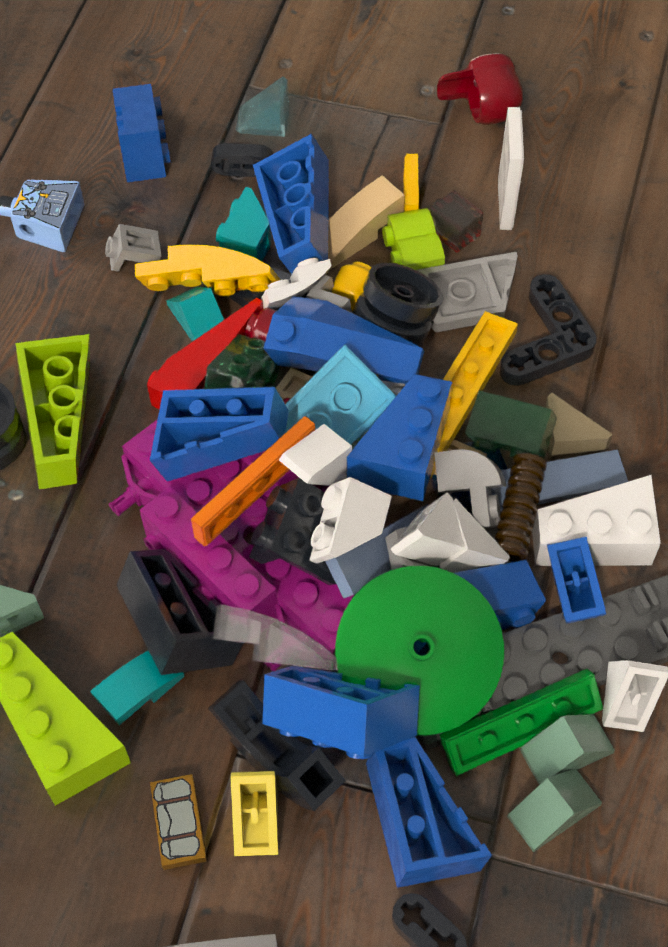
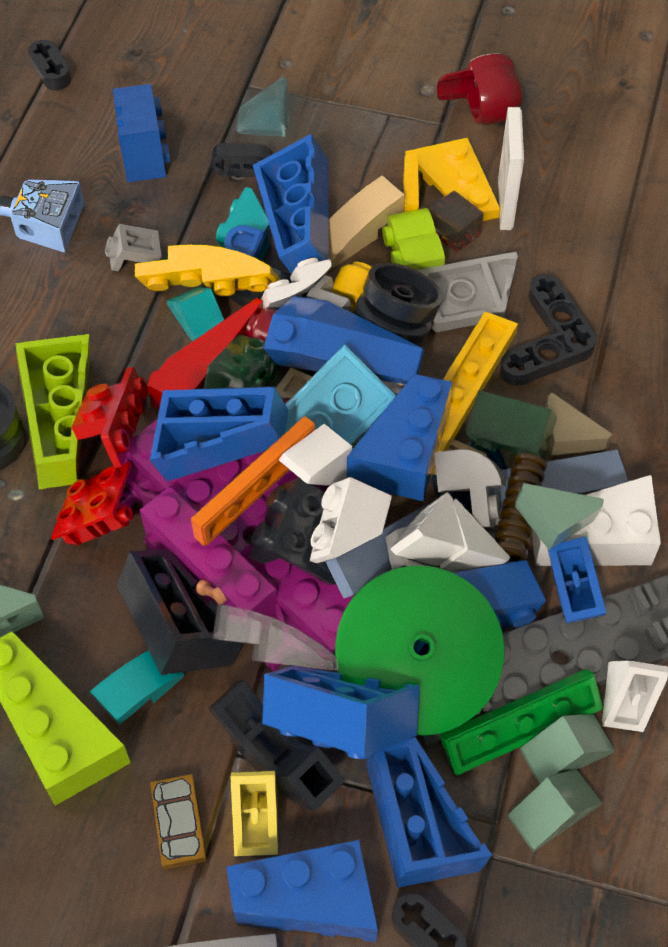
(45, 66): none -> black beam
(94, 507): none -> red hinge
(113, 414): none -> red bracket
(205, 588): none -> nougat hinge
(245, 240): none -> blue tile
(306, 891): none -> blue wedge
(456, 168): none -> yellow wing
(556, 513): none -> sand green slope

